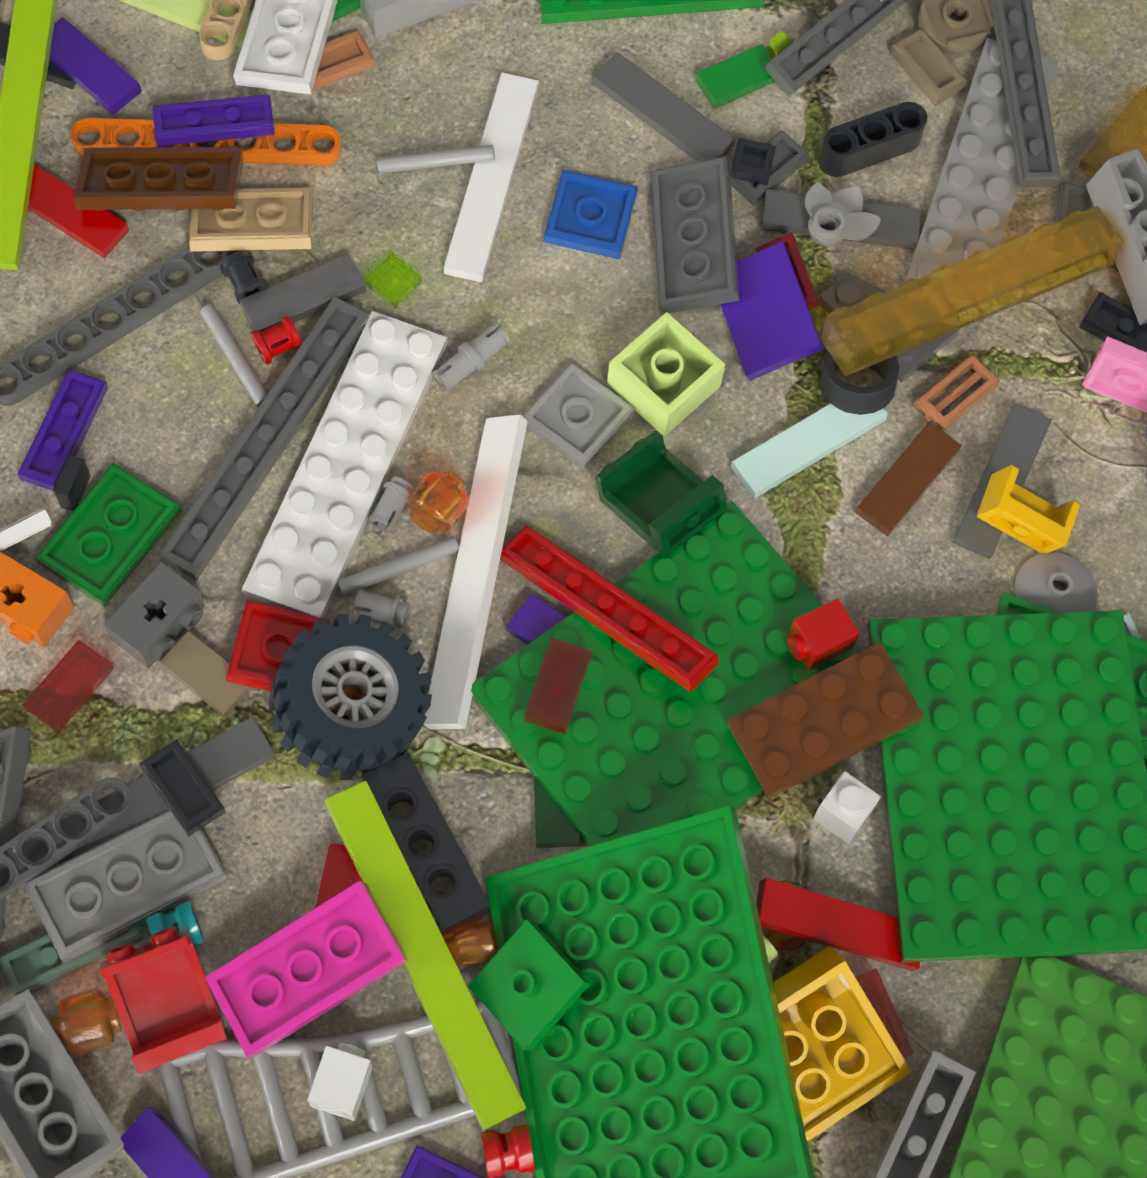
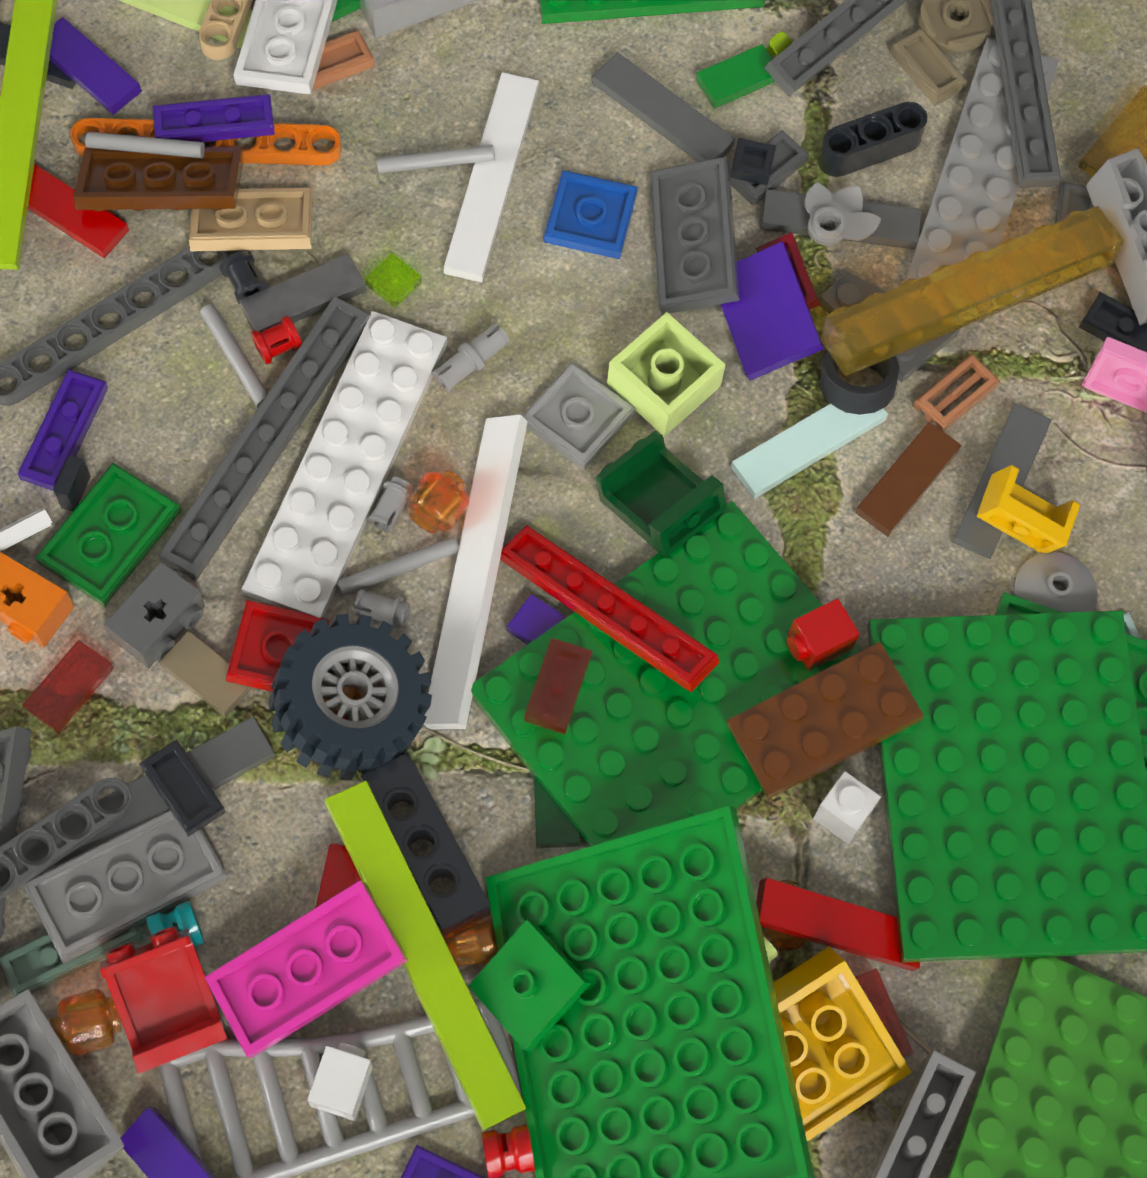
(145, 144): none -> light grey bar

